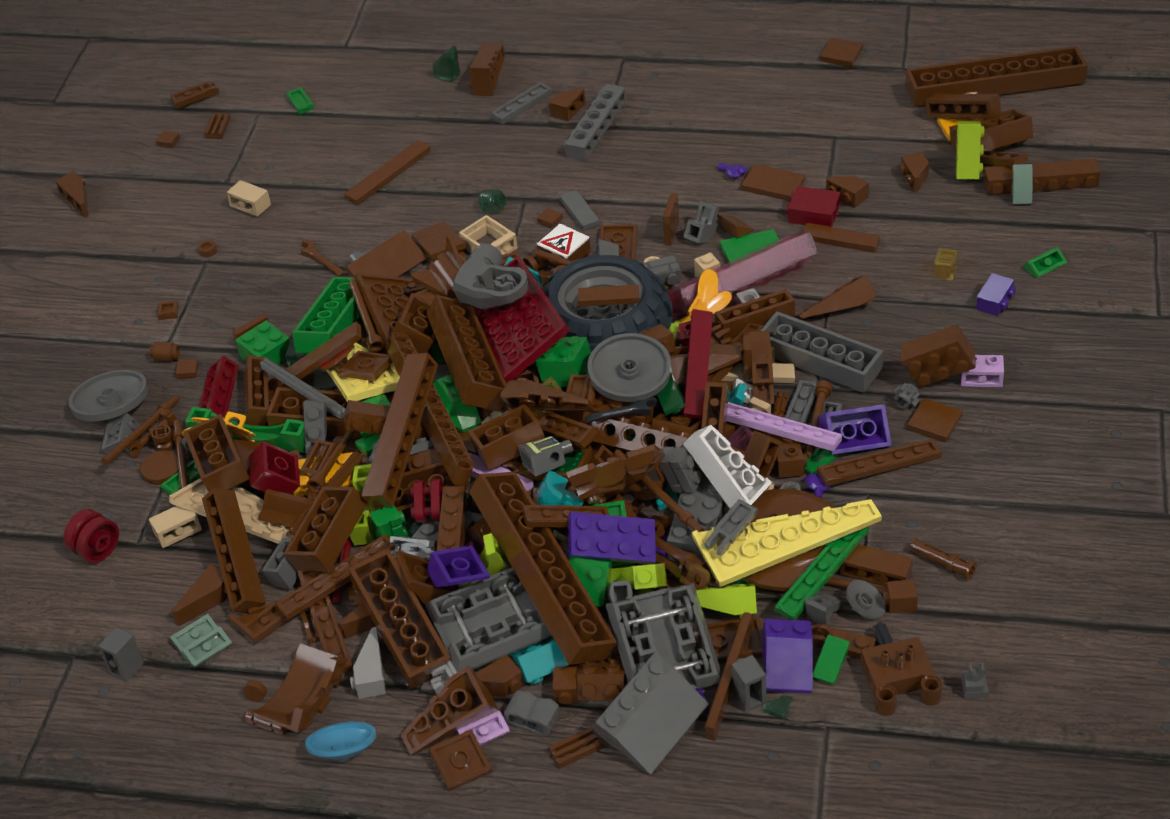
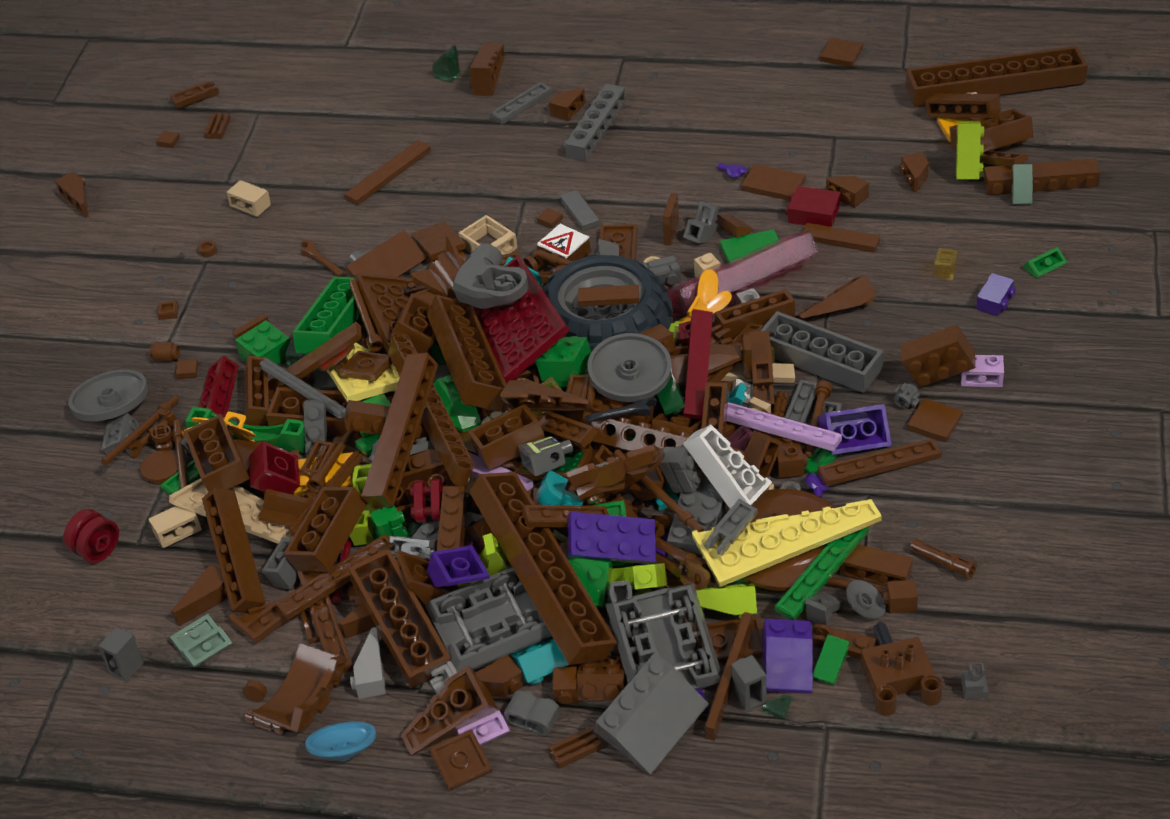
(300, 100): green tile -> none
(492, 200): clear green head -> none

